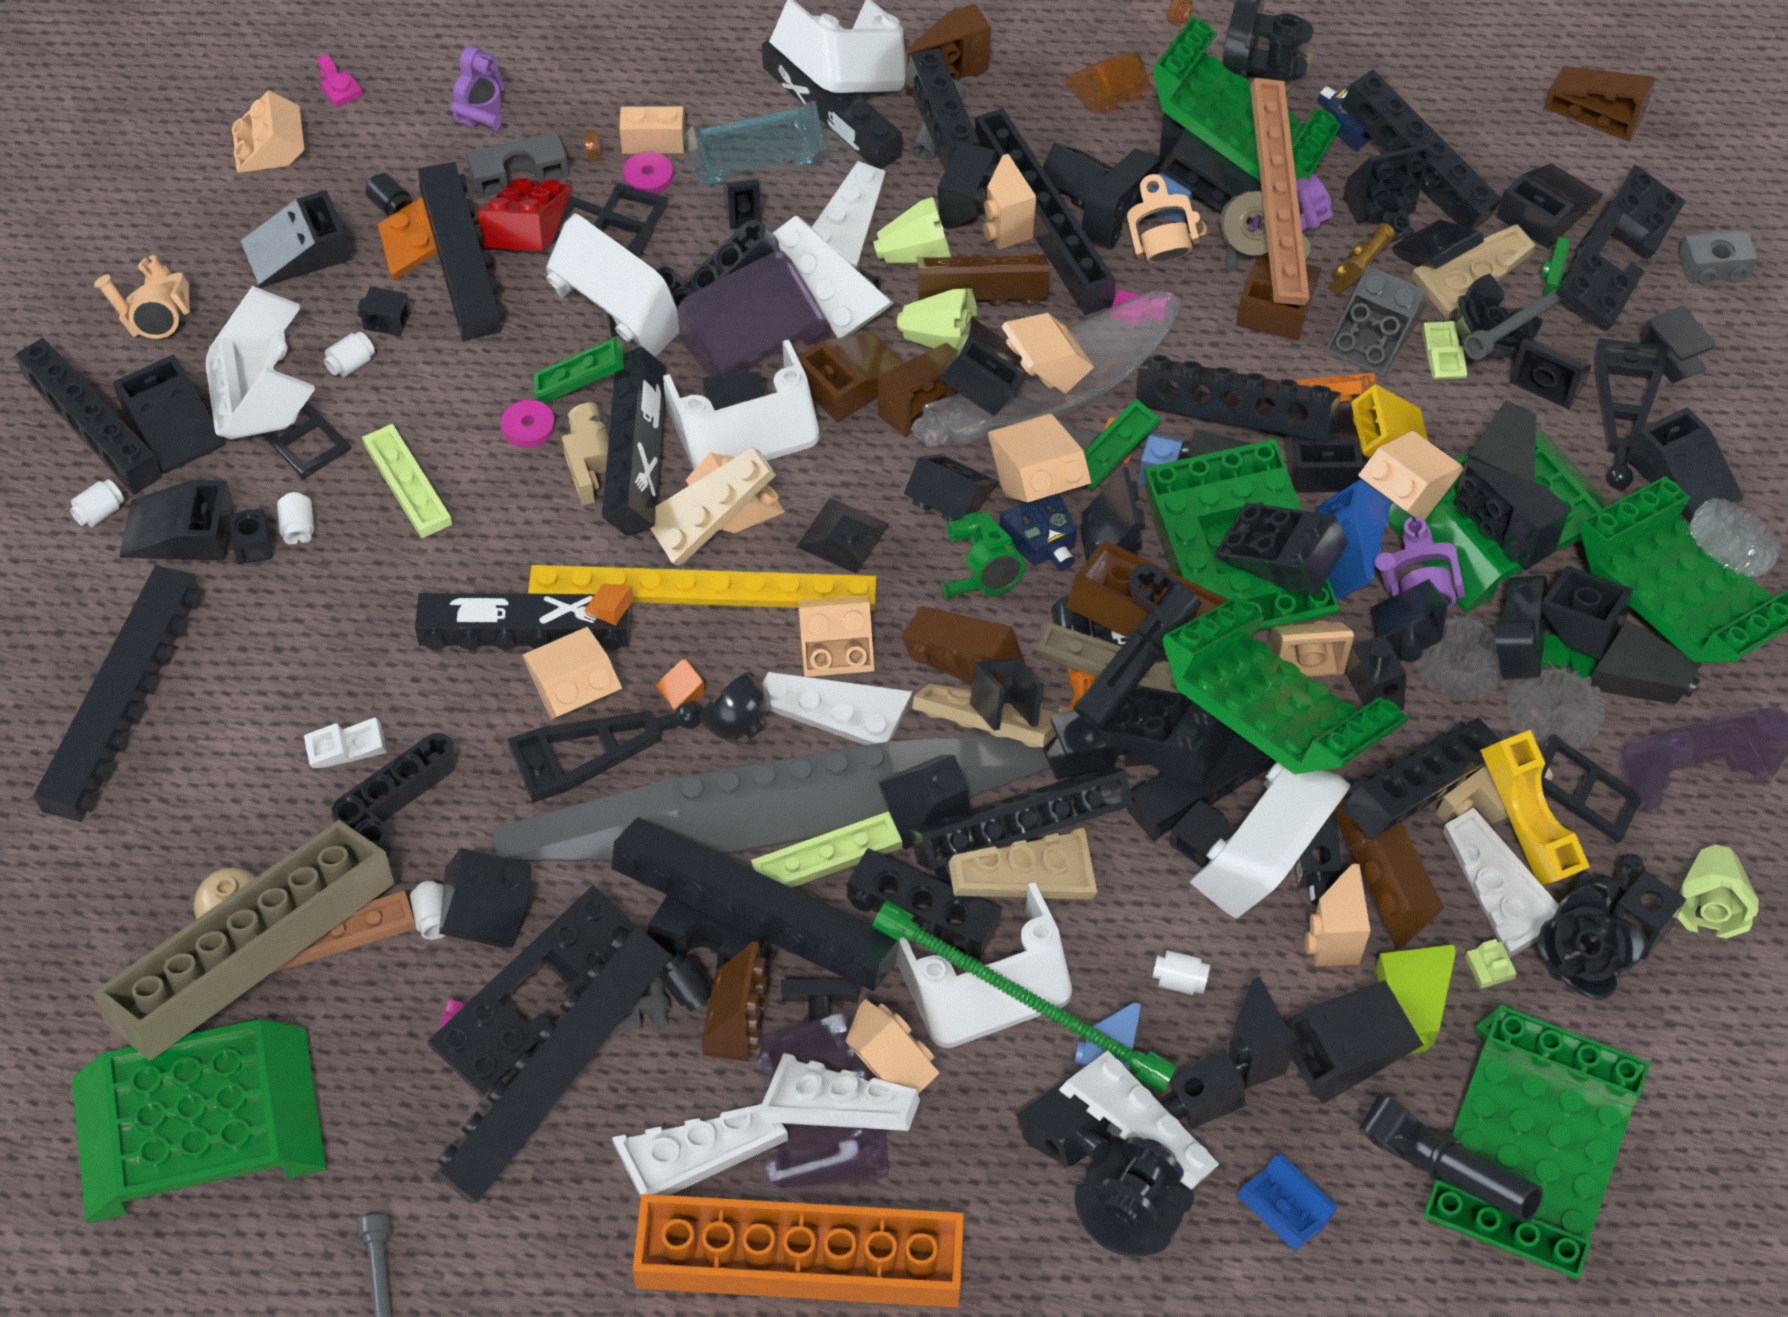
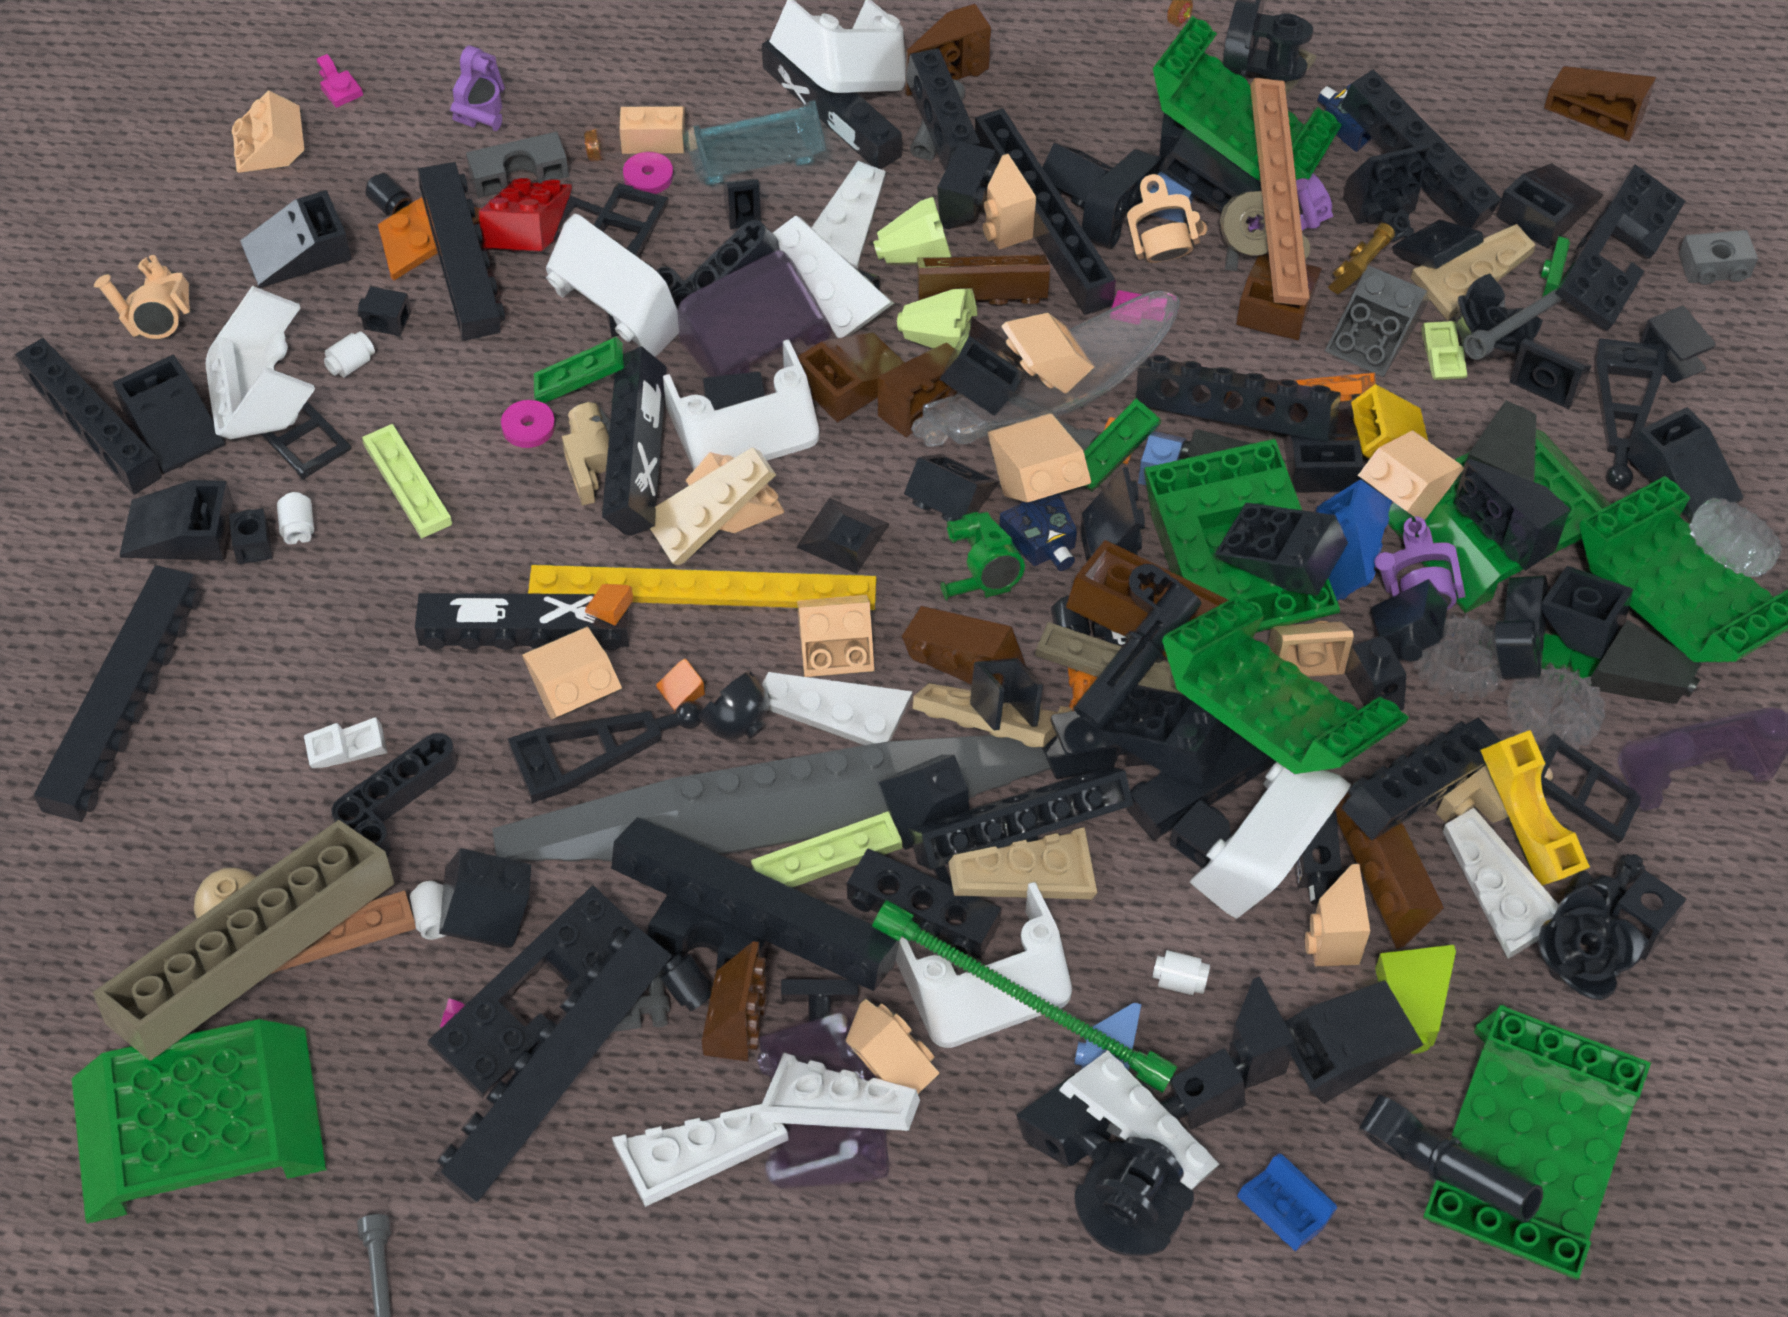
(96, 503): white brick -> none
(799, 1250): orange brick -> none
(1109, 81): clear orange slope -> none
(1490, 964): yellowish green tile -> none
(1722, 891): yellowish green cone -> none

